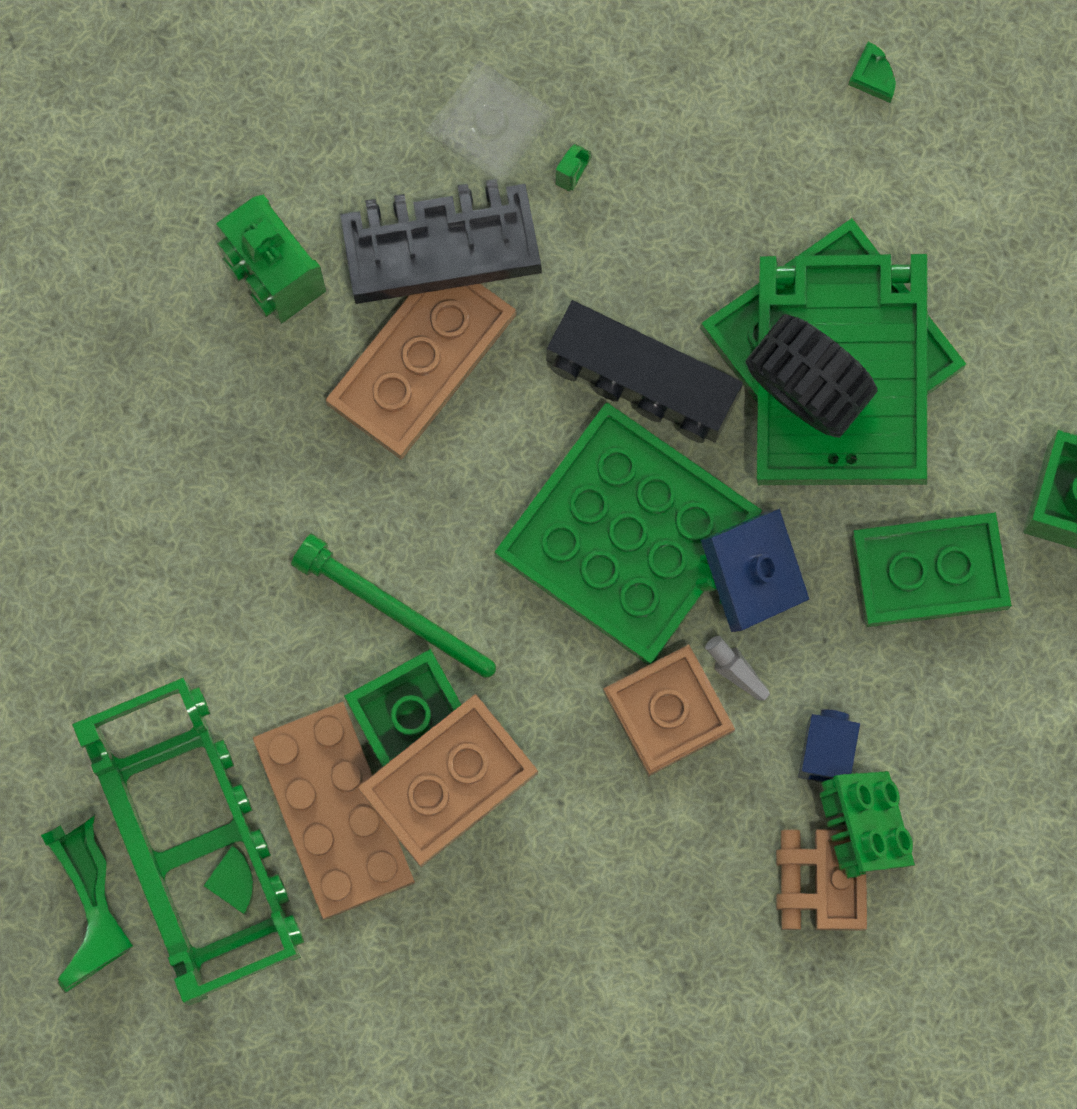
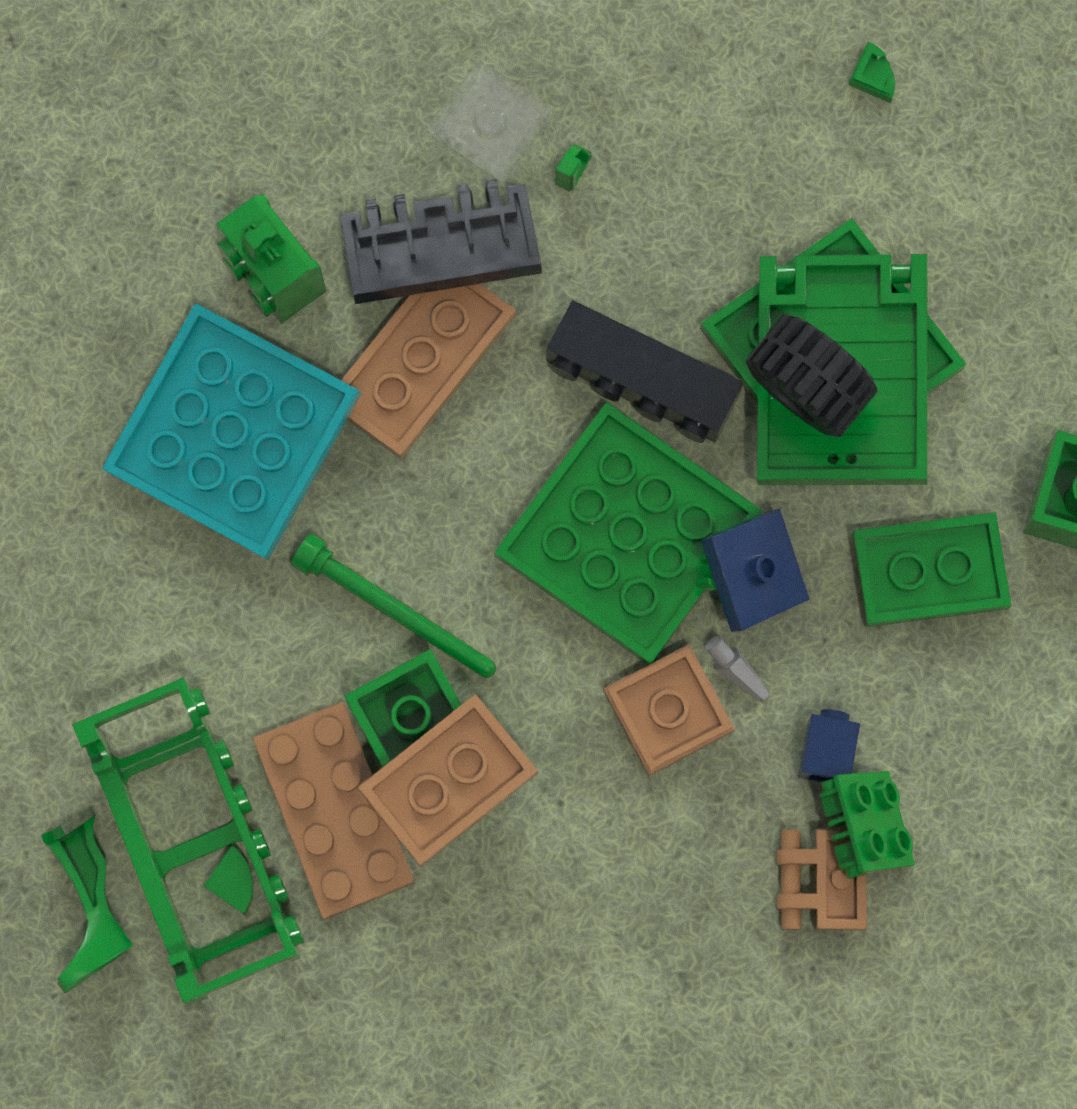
(232, 431): none -> teal plate

